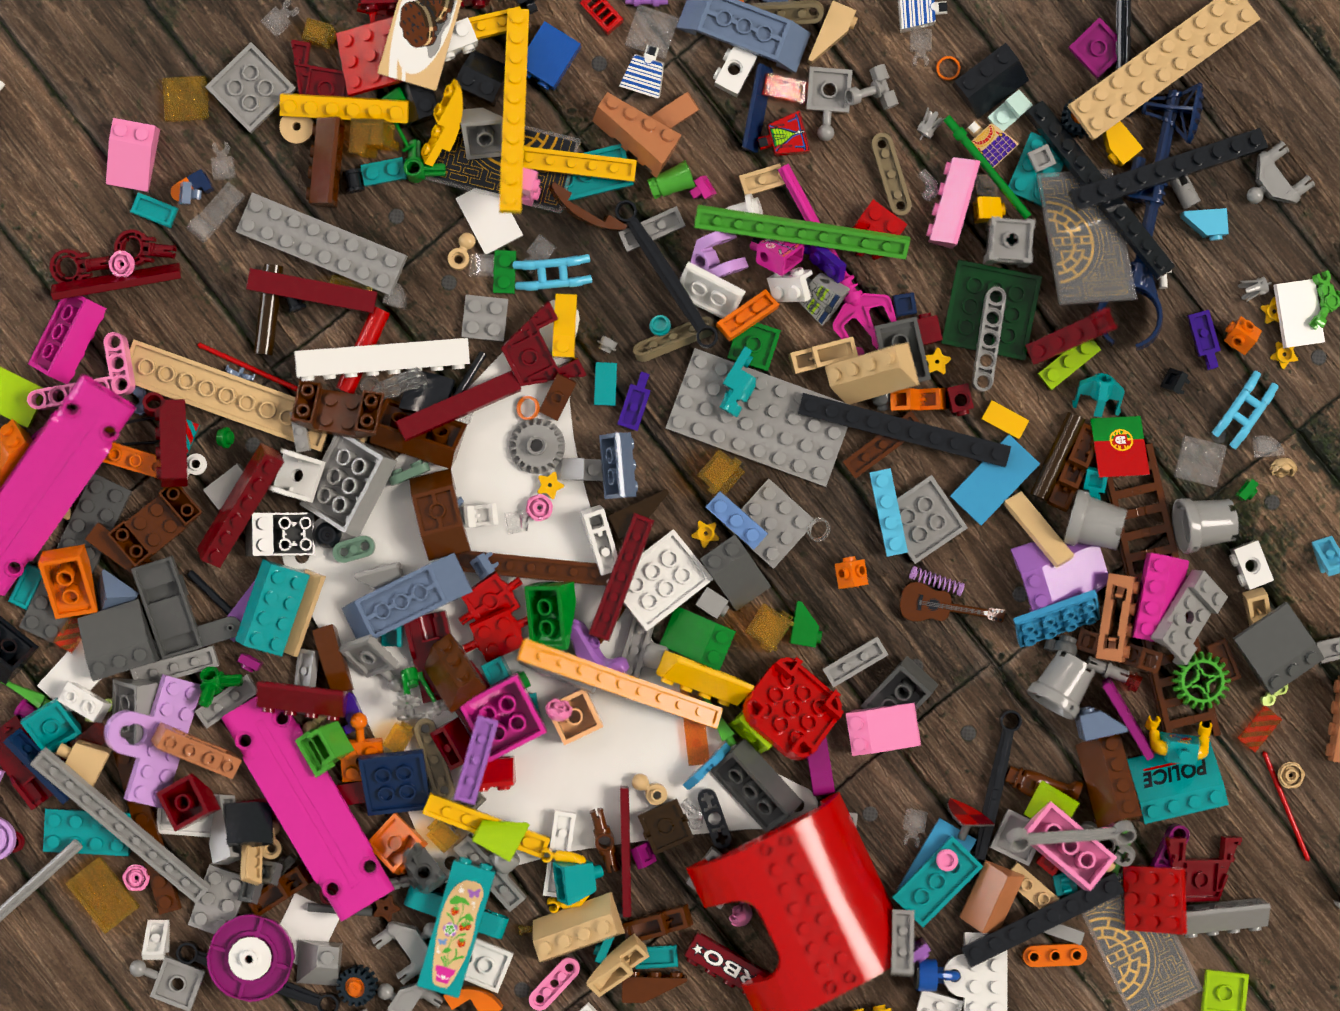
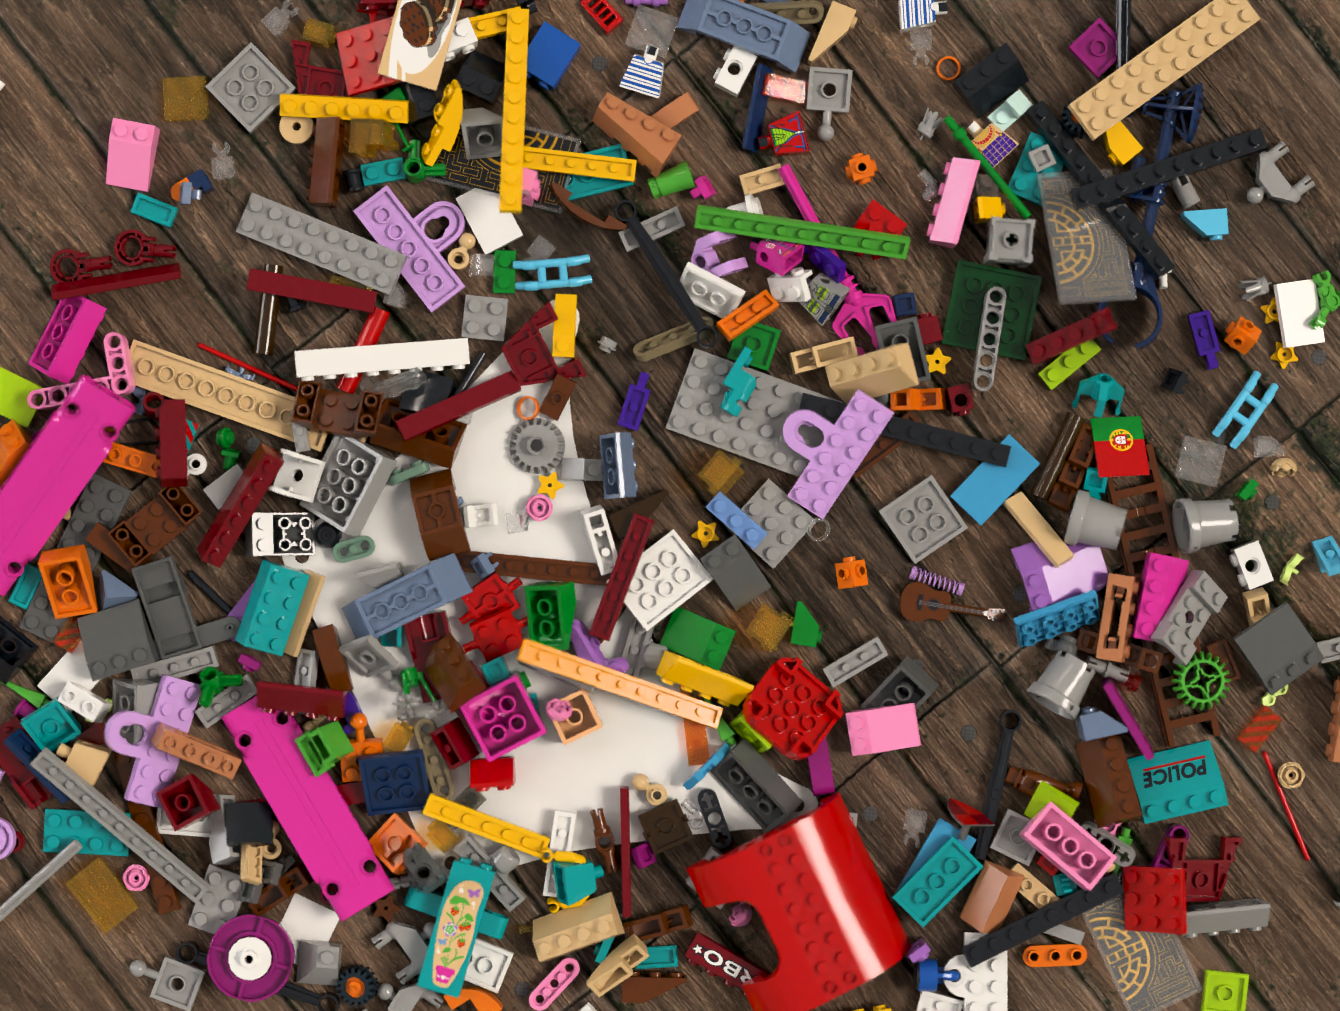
(115, 264): bright pink plate -> none
(156, 940): white slope -> none
(215, 213): clear plate -> none
(230, 457): none -> green piece
(324, 908): dark grey bar -> none
(397, 230): none -> lavender plate
(476, 759): medium lavender plate -> none
(500, 837): lime slope -> none
(605, 384): teal tile -> none
(660, 325): teal plate -> none
(713, 603): light grey brick -> none
(839, 453): none -> lavender plate
(857, 176): none -> orange brick
(878, 88): light grey bar -> none
(888, 512): medium azure plate -> none
(891, 174): dark tan plate -> none
(902, 943): light grey plate -> none
(946, 859): bright pink tile -> none
(1005, 419): yellow tile -> none
(1071, 836): light grey piece -> none
(1178, 747): torso -> none
(1289, 568): none -> yellowish green piece

